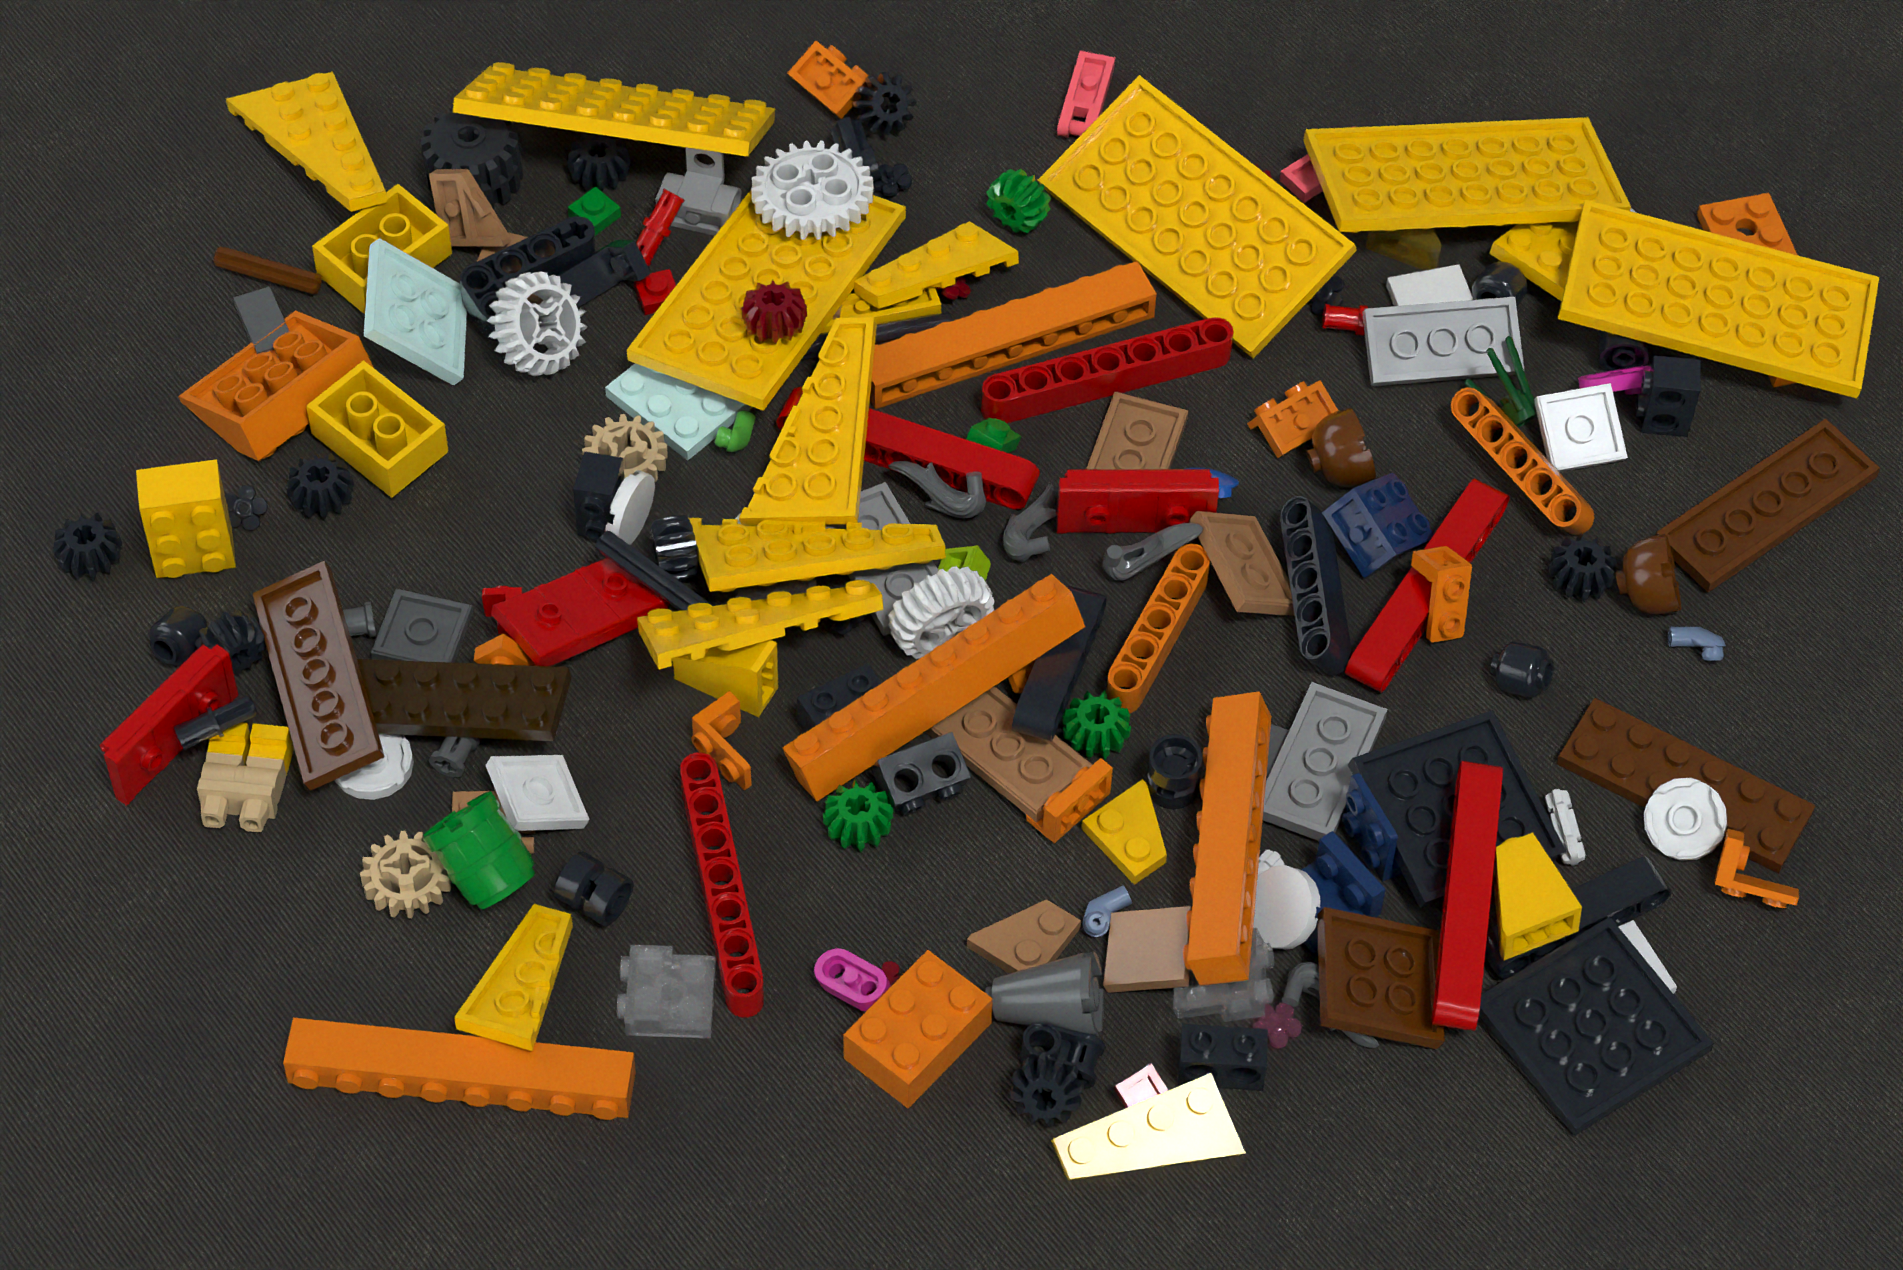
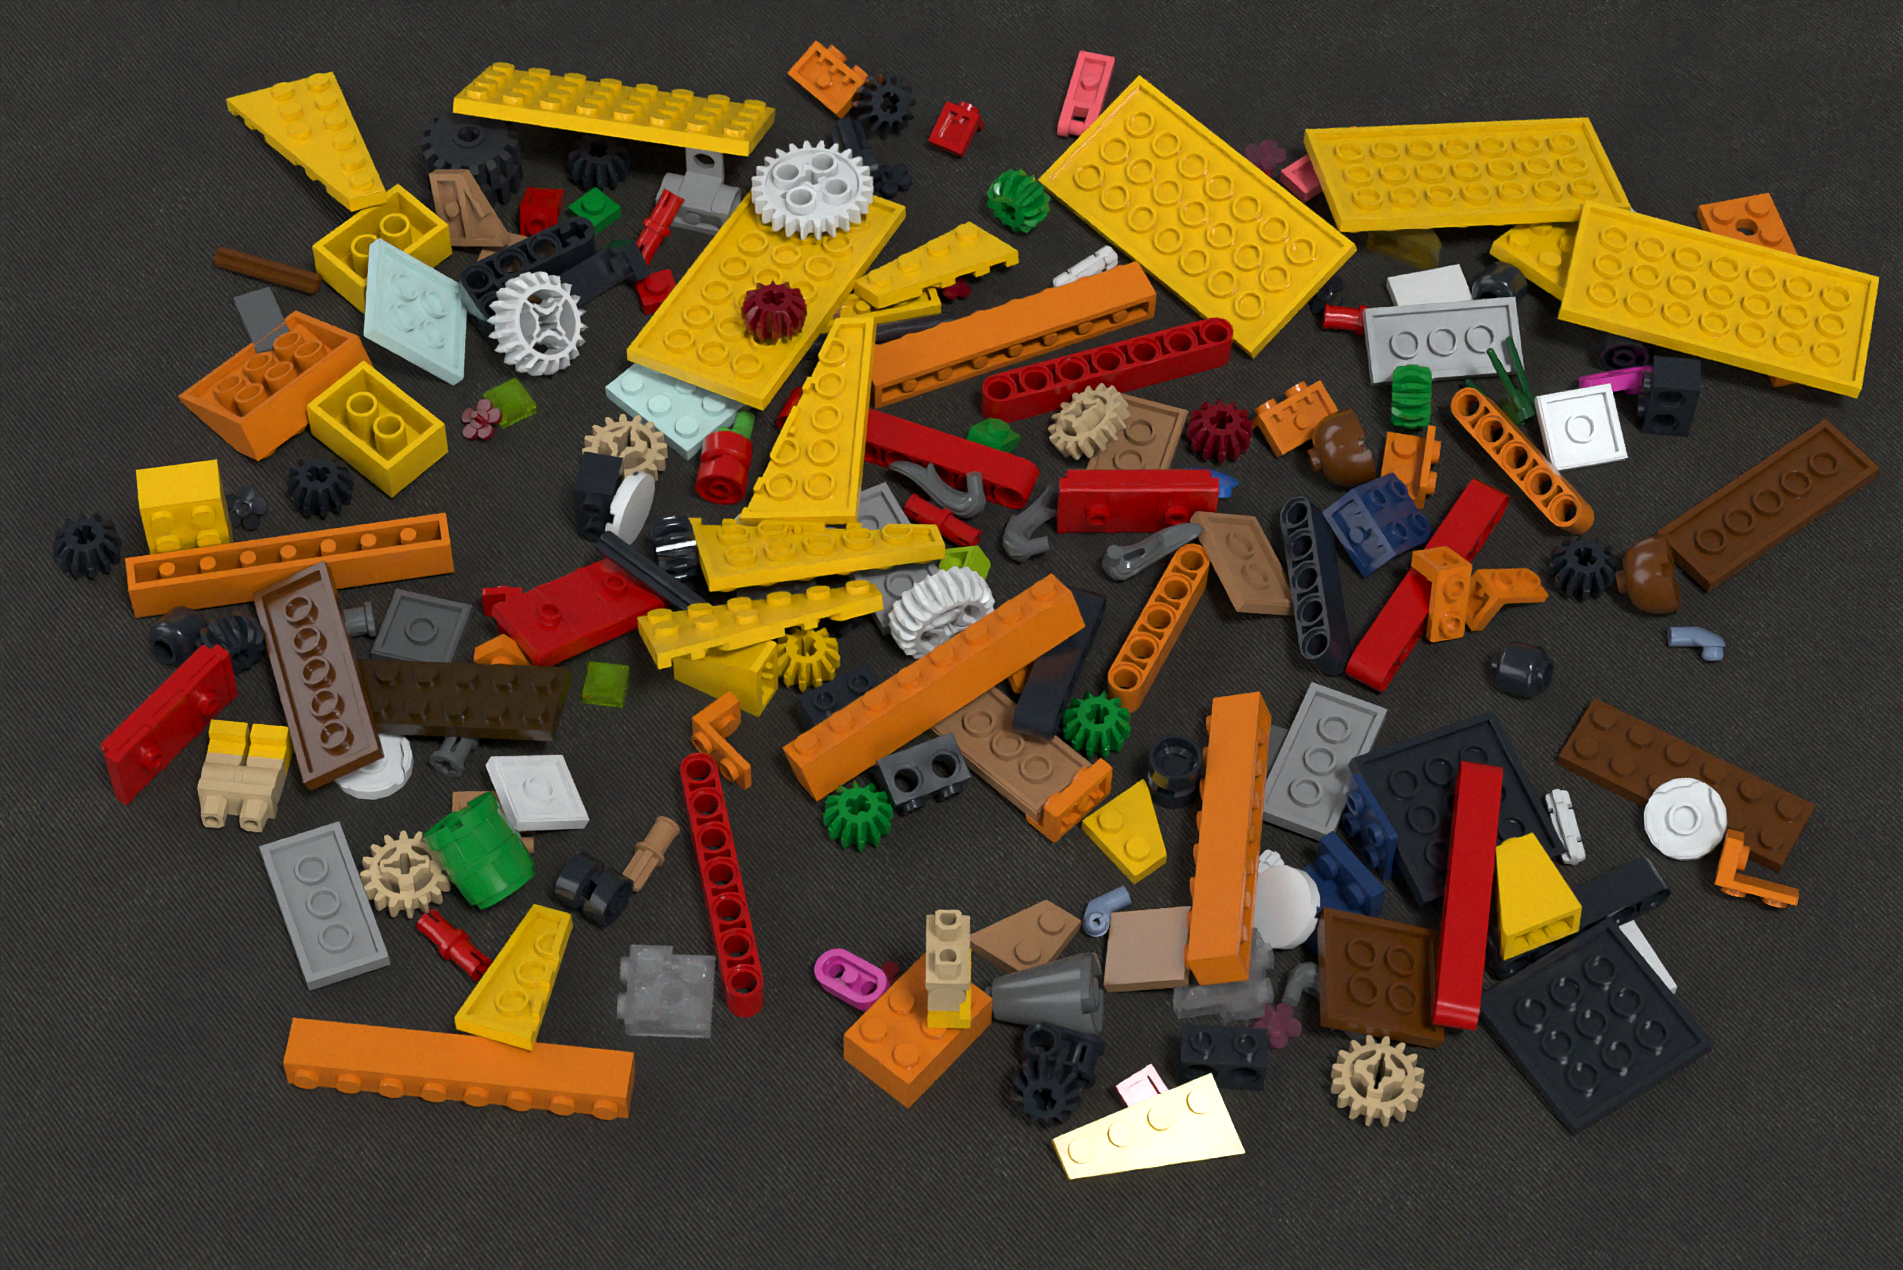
(214, 722): black axle -> none
(236, 570): none -> orange brick
(324, 906): none -> light grey plate
(454, 944): none -> red pin
(480, 421): none -> dark red plant
(511, 401): none -> clear neon green plate
(540, 209): none -> red bracket
(606, 684): none -> clear neon green plate
(650, 852): none -> medium nougat axle
(724, 467): none -> red wheel
(807, 658): none -> yellow gear
(948, 525): none -> red pin
(948, 969): none -> tan hips
(956, 128): none -> red bracket
(1089, 421): none -> tan gear
(1092, 265): none -> white axle
(1220, 431): none -> dark red gear
(1265, 155): none -> clear pink plant
(1355, 1082): none -> tan gear
(1411, 396): none -> green gear
(1411, 460): none -> orange bracket
(1497, 587): none -> orange bracket

